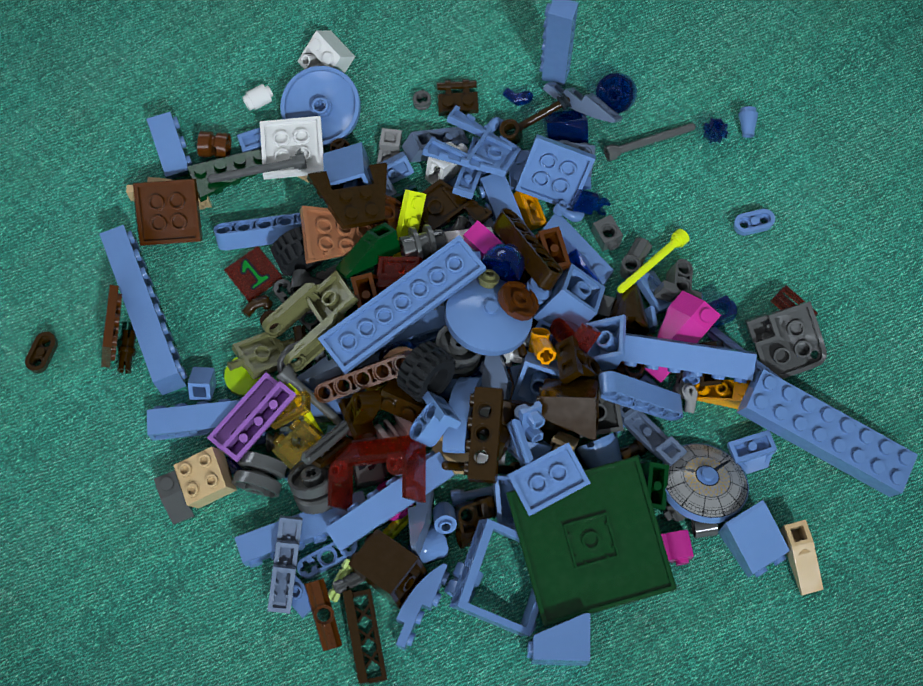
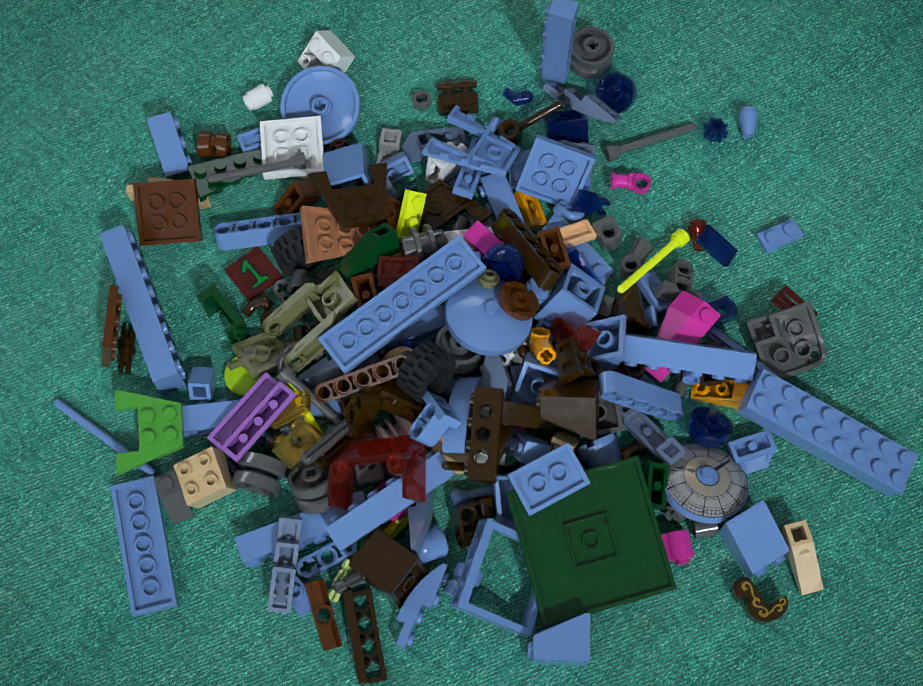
(39, 352): dark brown plate -> none
(99, 433): none -> medium blue bar
(144, 547): none -> medium blue plate
(159, 429): none -> bright green wing
(213, 301): none -> dark green panel
(296, 195): none -> reddish brown slope
(444, 518): medium blue brick -> none
(520, 442): medium blue tile -> none
(531, 420): medium blue hips -> none
(577, 233): none -> light nougat tile
(591, 52): none -> dark grey wheel
(629, 181): none -> dark pink connector
(690, 395): light grey arm -> none
(694, 229): none -> clear red cone
(709, 428): none -> clear blue cylinder
(716, 245): none -> clear blue tile
(753, 223): medium blue plate -> none
(754, 605): none -> dark brown animal
(779, 236): none -> medium blue plate

